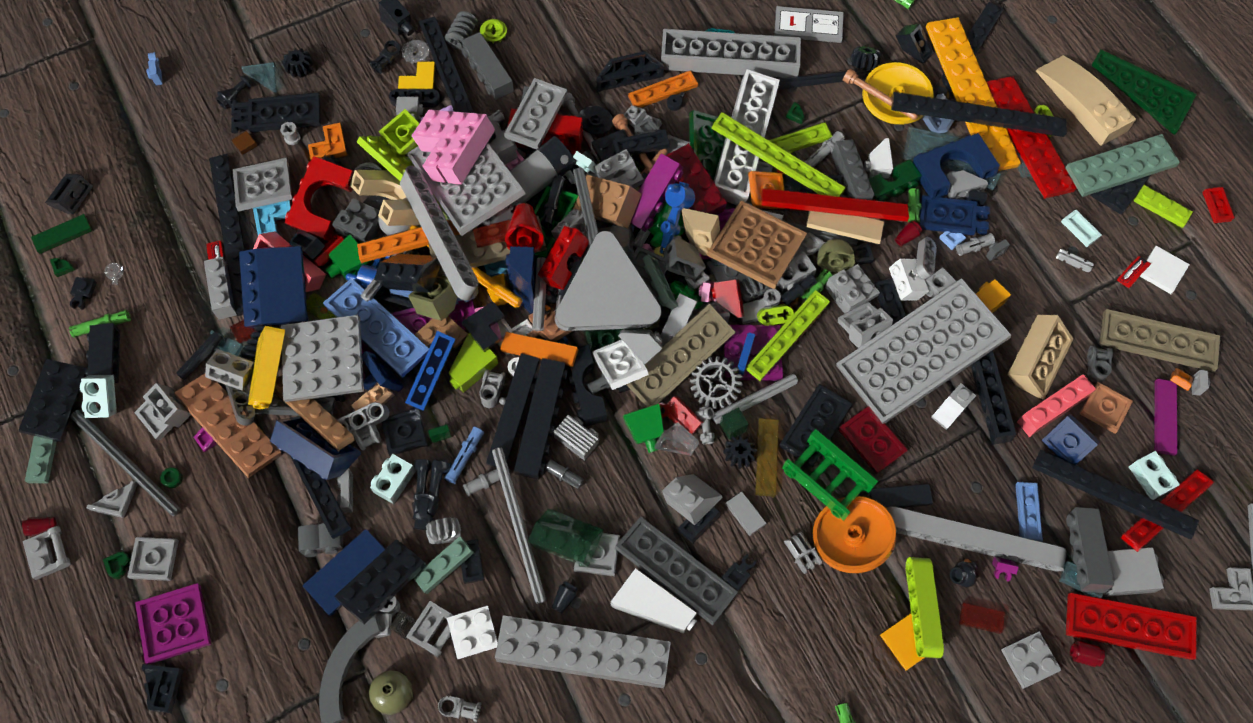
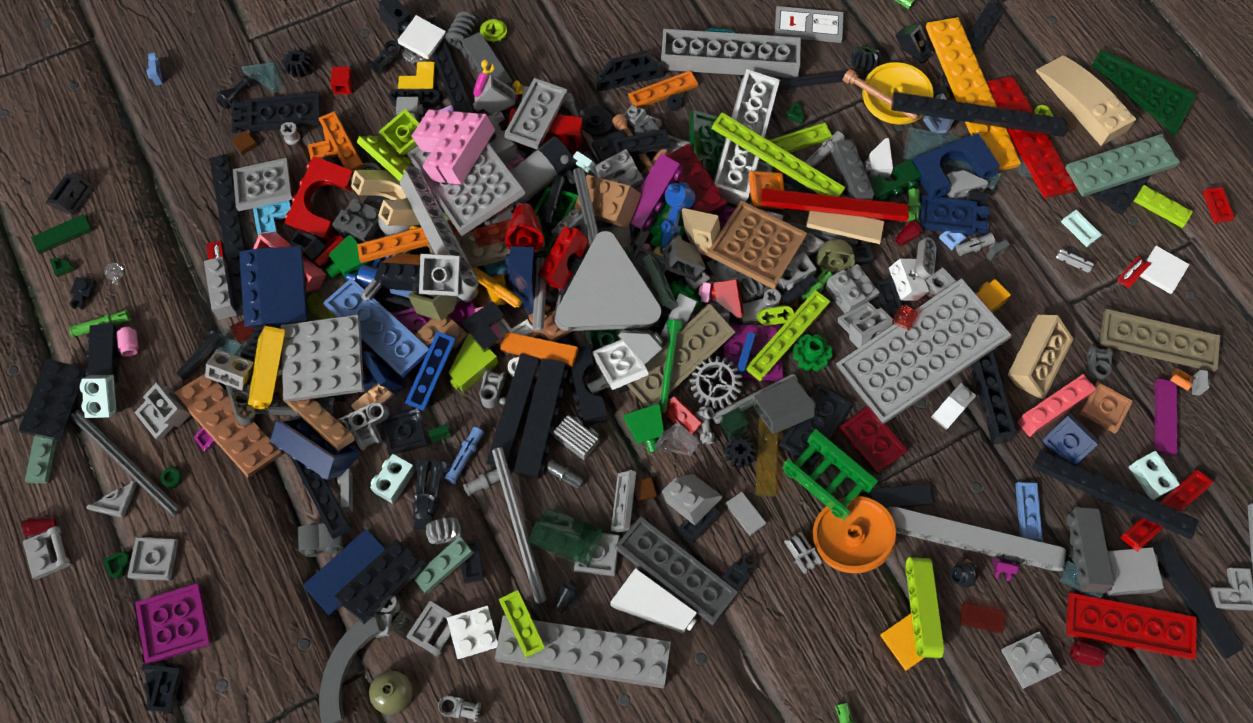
(127, 341): none -> bright pink brick
(341, 80): none -> red brick
(341, 142): none -> orange tile
(421, 37): none -> white tile
(439, 274): none -> light grey slope
(492, 93): none -> light grey torso
(522, 624): none -> lime plate
(623, 501): none -> light grey tile
(644, 490): none -> reddish brown tile
(673, 327): none -> green piece
(784, 405): none -> dark grey brick
(812, 352): none -> green plant
(905, 317): none -> clear red tile
(1196, 600): none -> black tile

